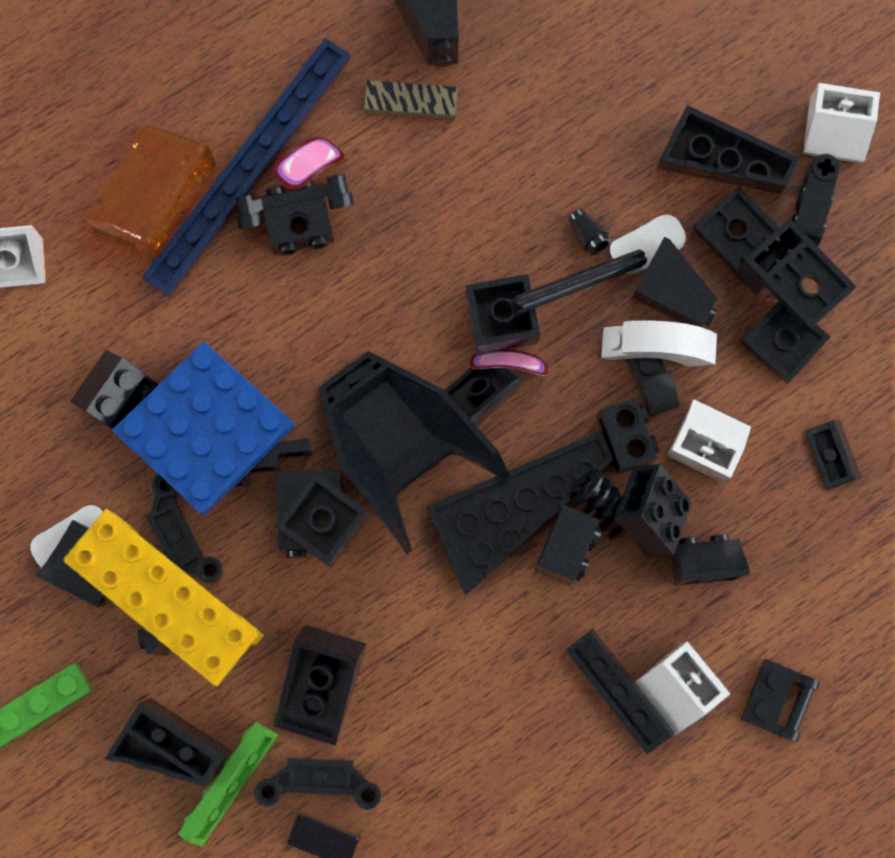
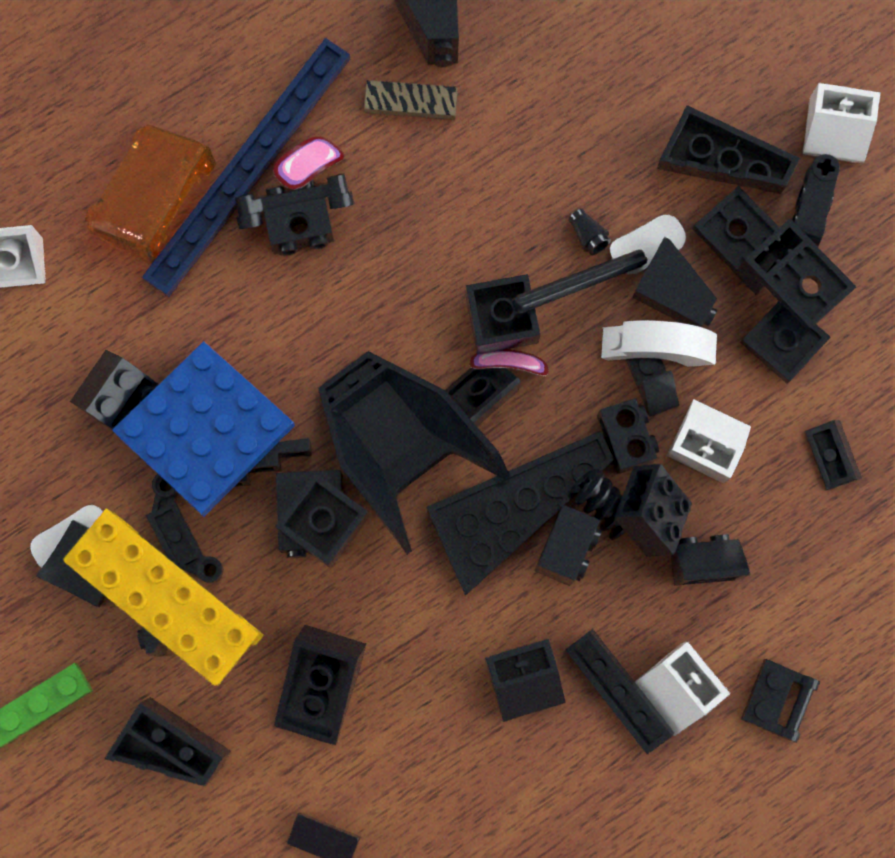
(228, 784): bright green plate -> none
(318, 777): black plate -> none
(525, 680): none -> black slope

